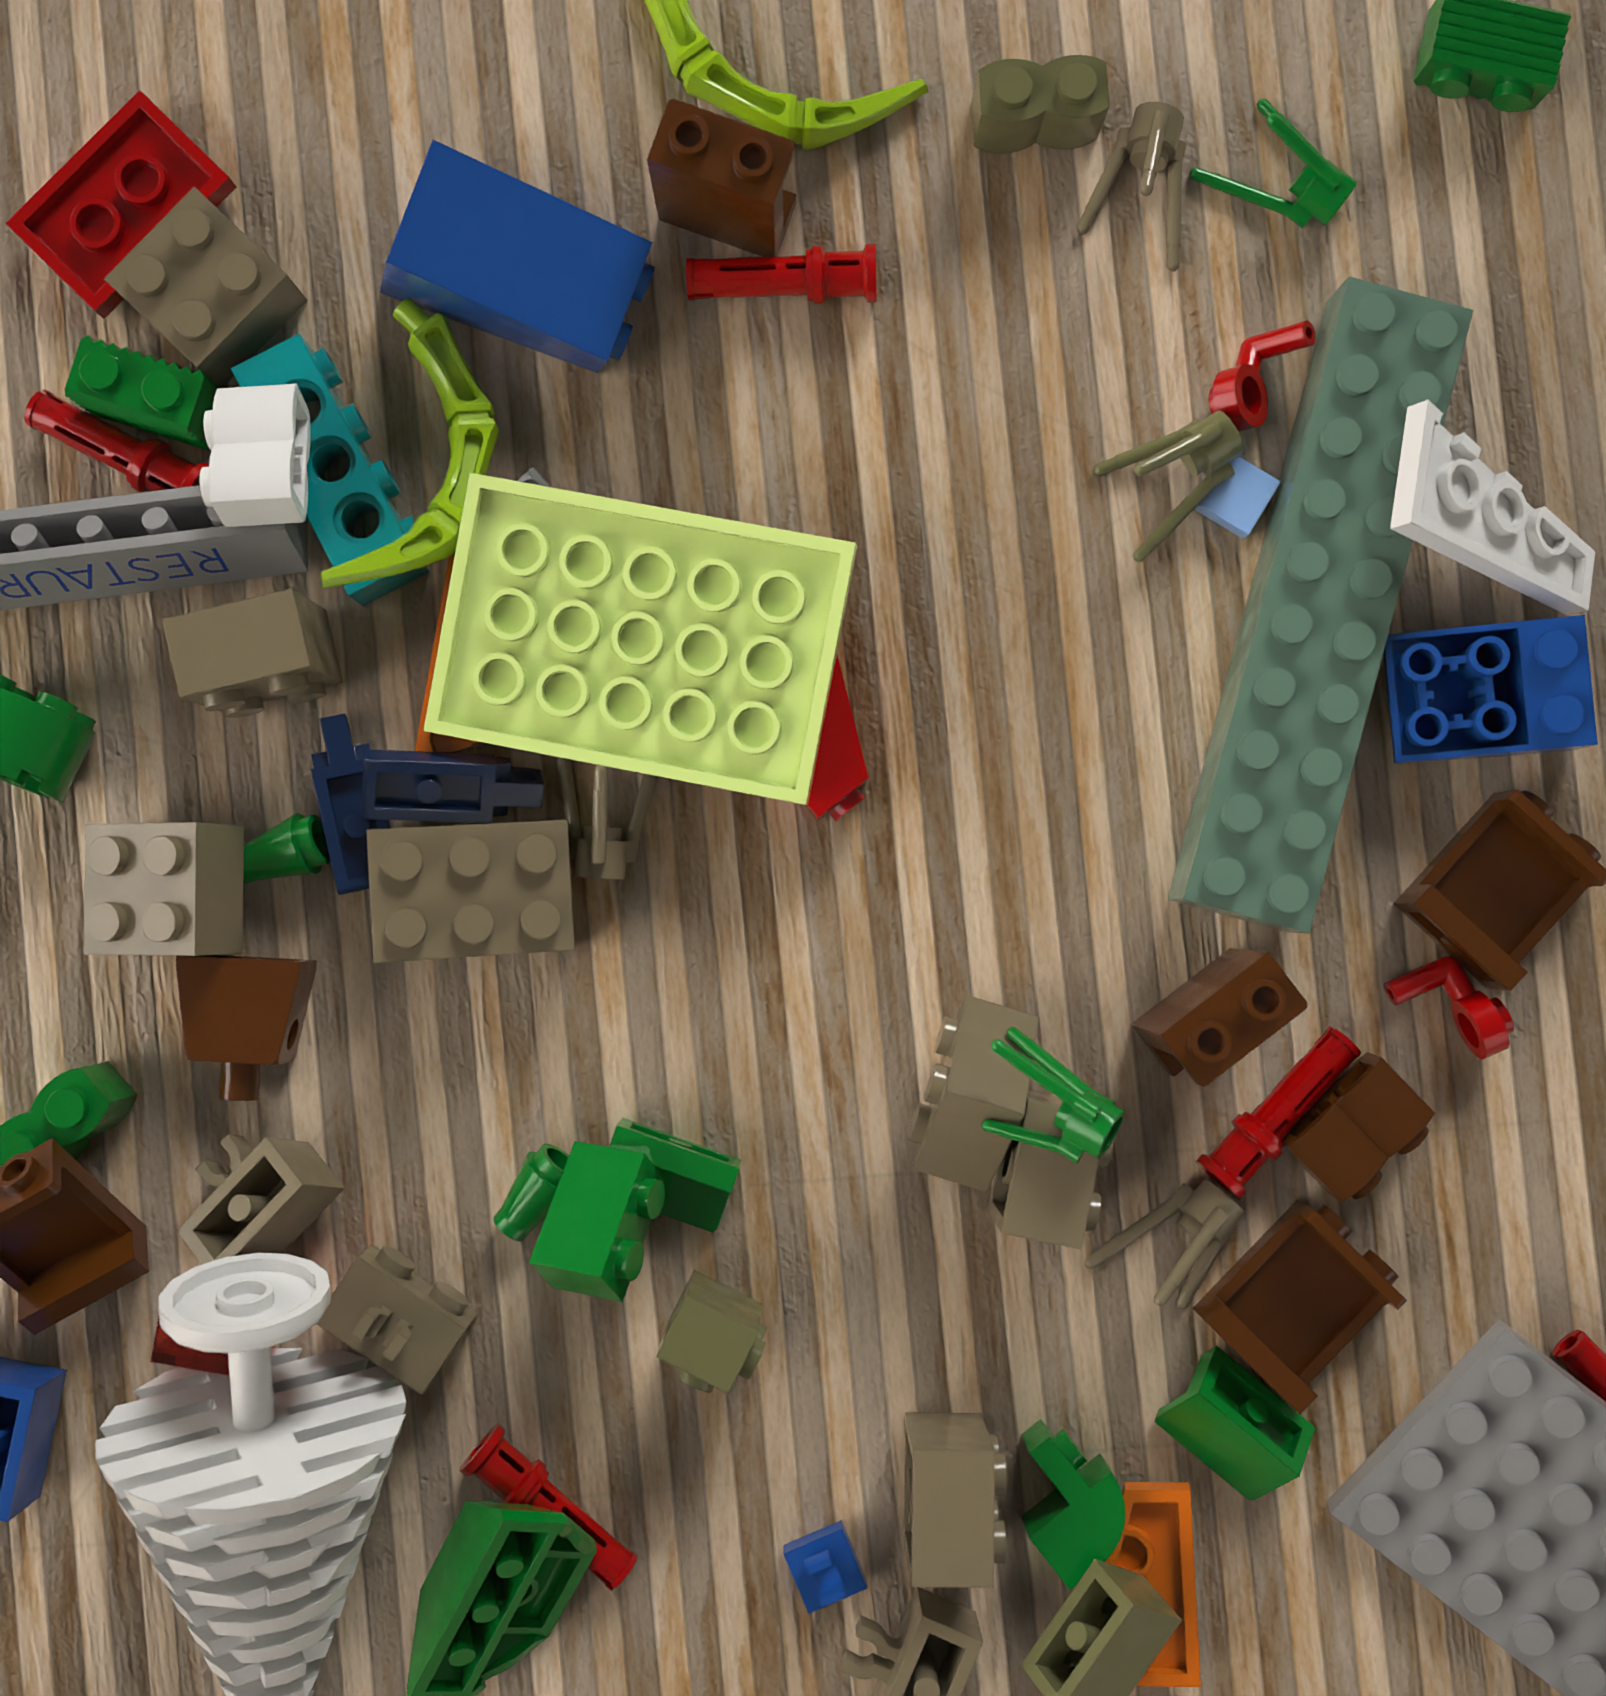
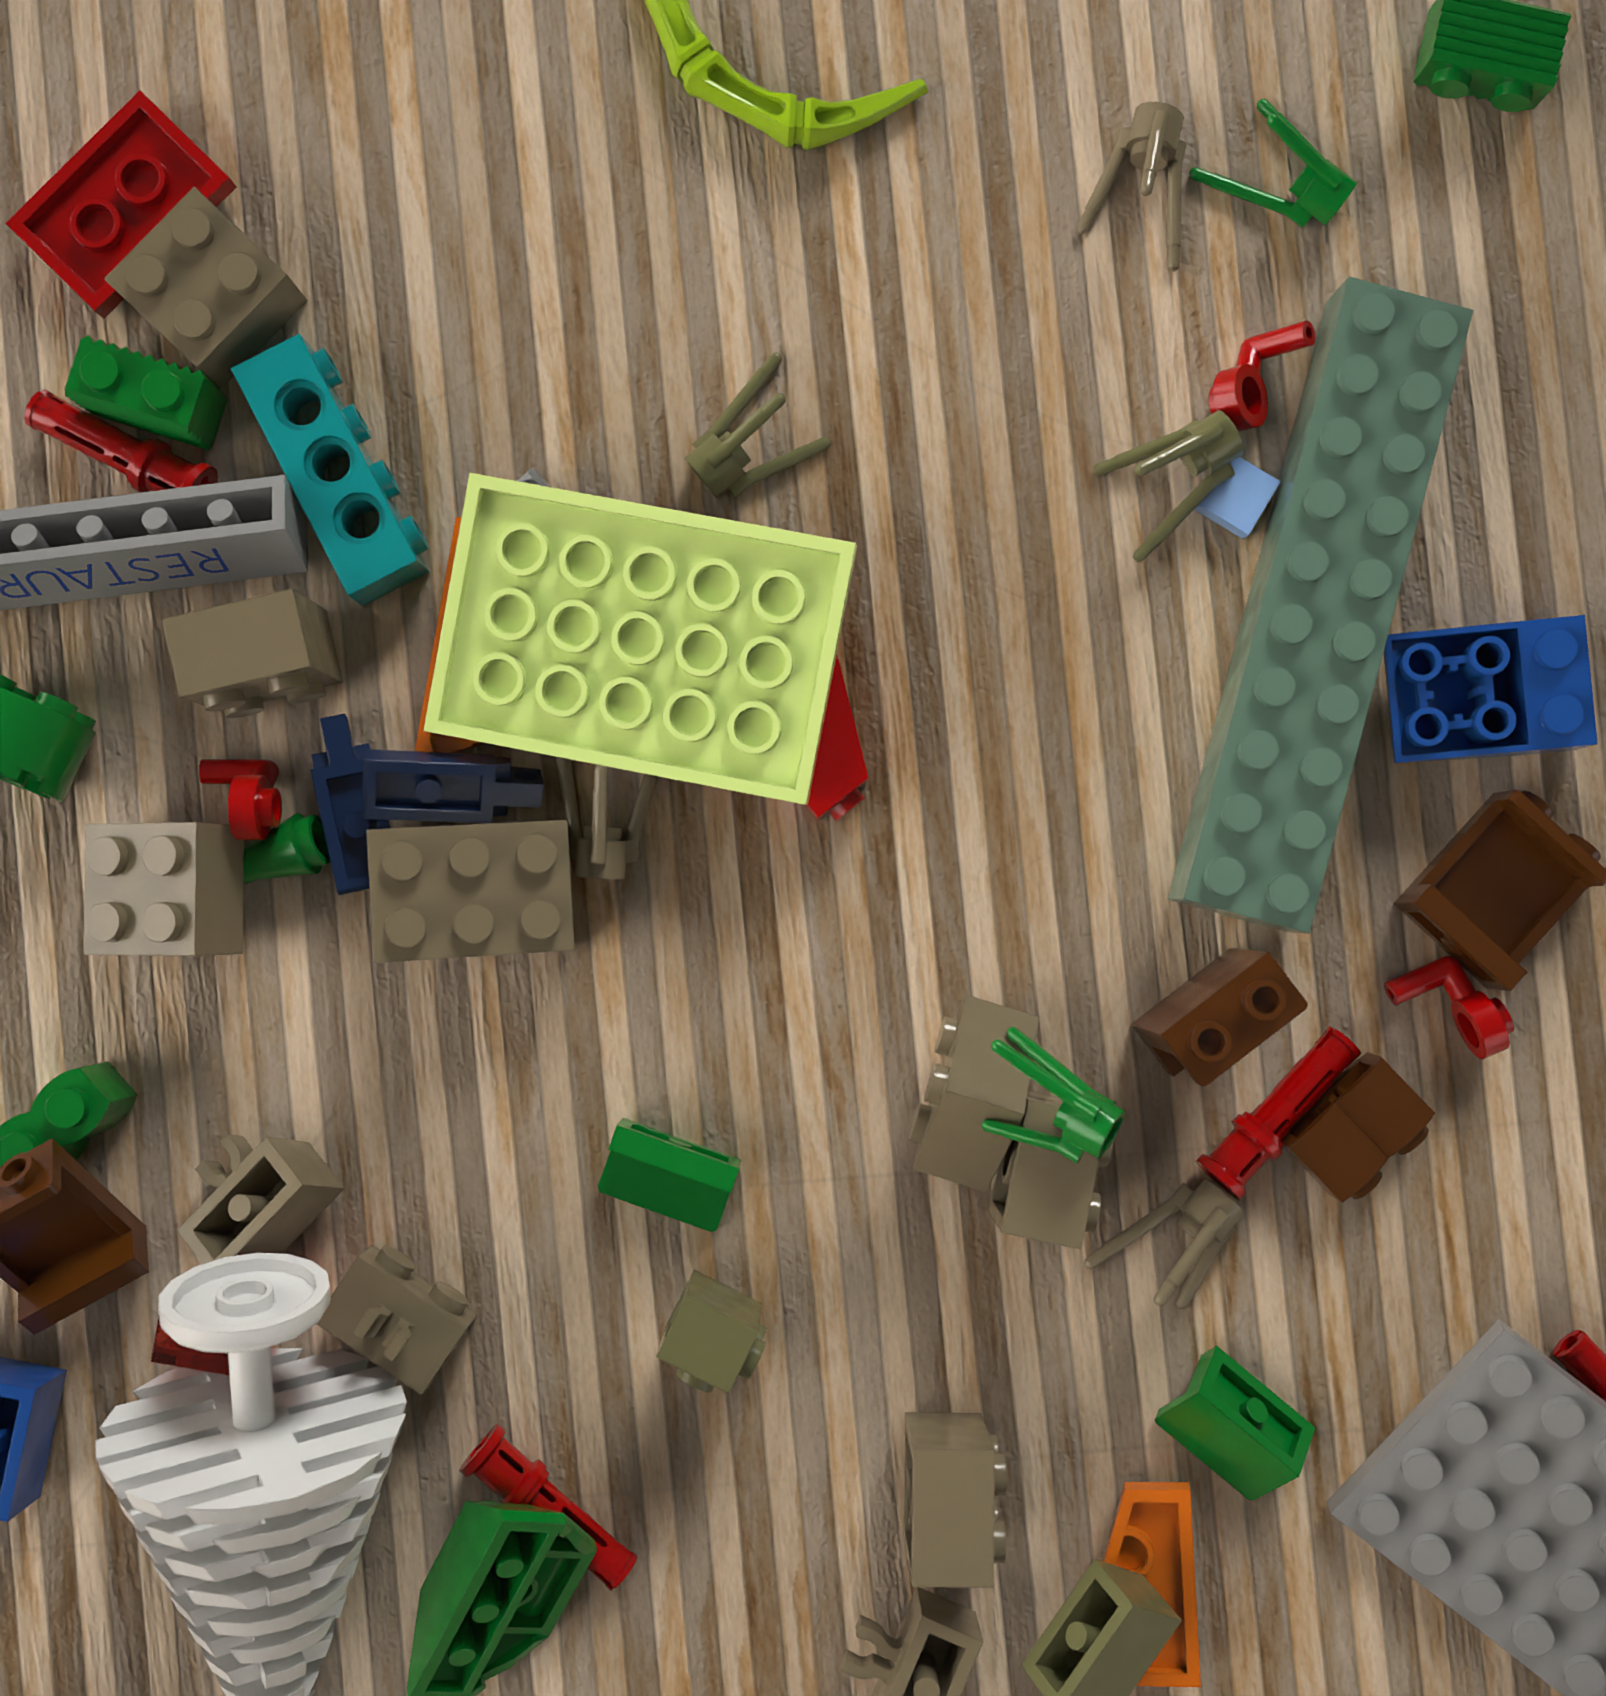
(243, 1014): reddish brown torso -> none
(252, 799): none -> red plate
(257, 455): white brick -> none
(471, 444): lime animal -> none
(516, 261): blue slope -> none
(531, 1192): green cone -> none
(599, 1221): green brick -> none
(719, 454): none -> olive plant
(721, 178): reddish brown panel -> none
(814, 274): red pin -> none
(825, 1567): blue tile -> none
(1044, 105): olive brick -> none
(1083, 1513): green brick -> none
(1298, 1299): reddish brown panel -> none
(1482, 517): white wing -> none

